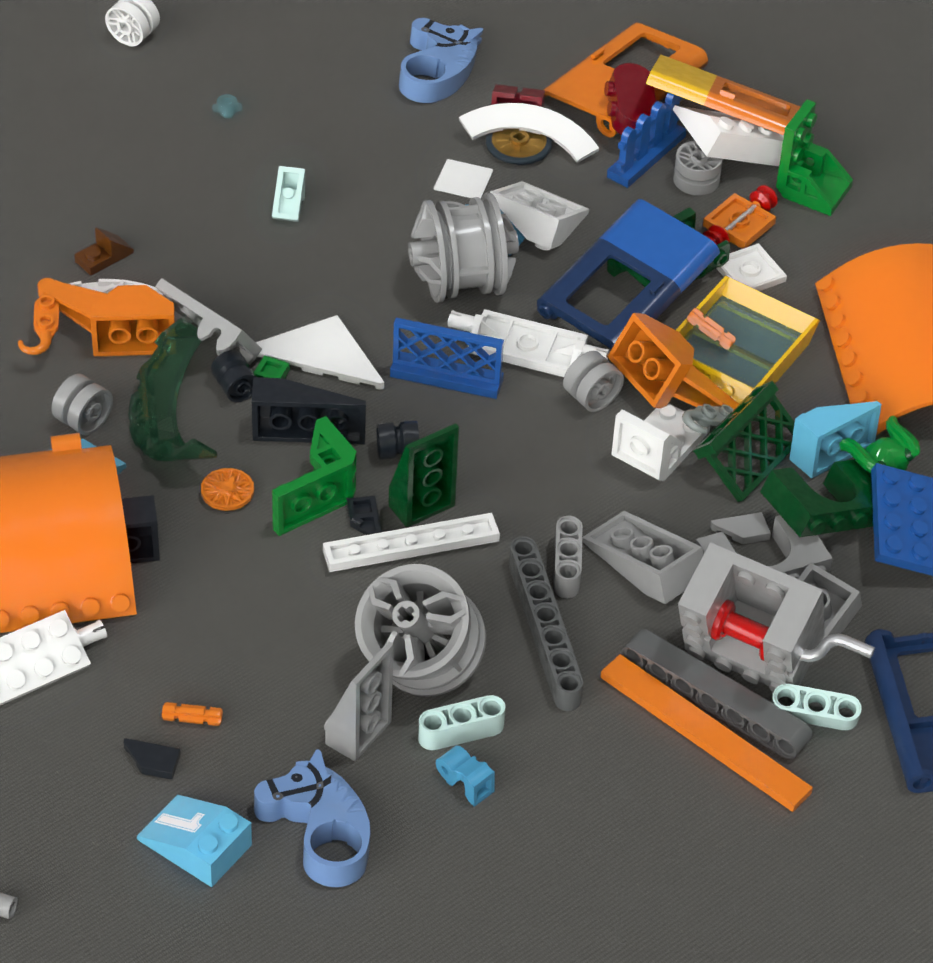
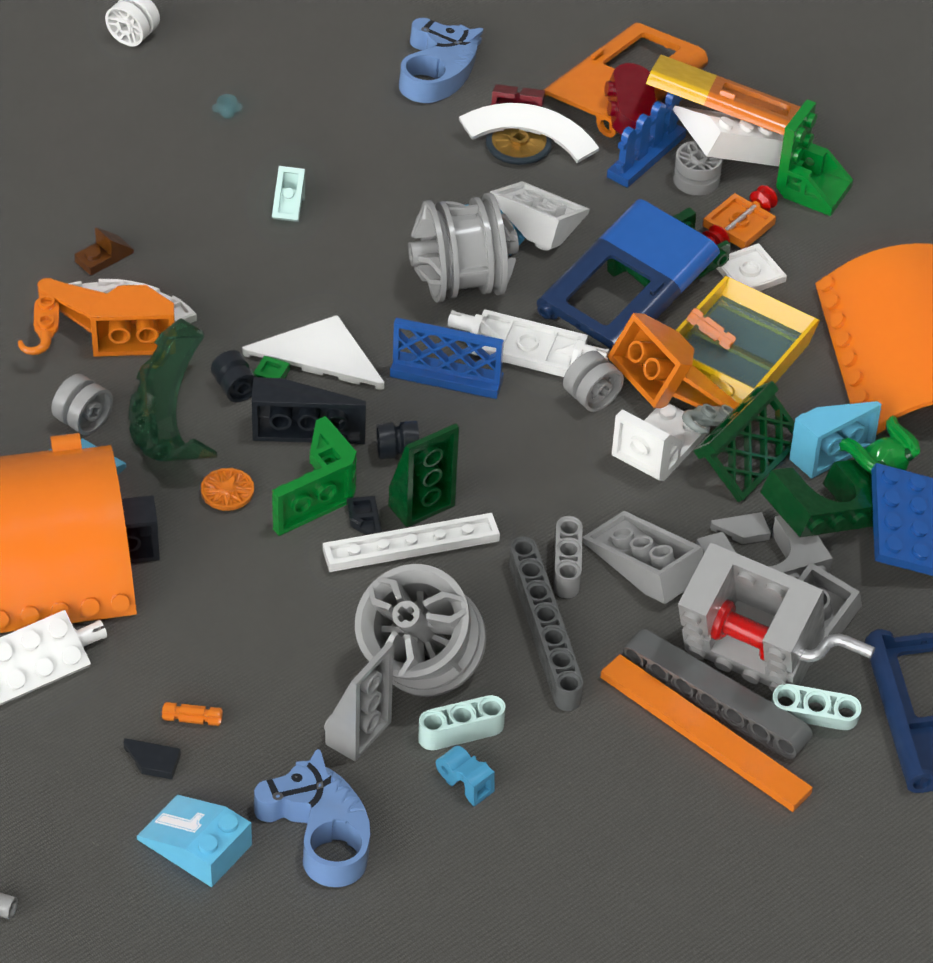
(210, 322): light grey hinge -> none
(463, 179): white sticker -> none

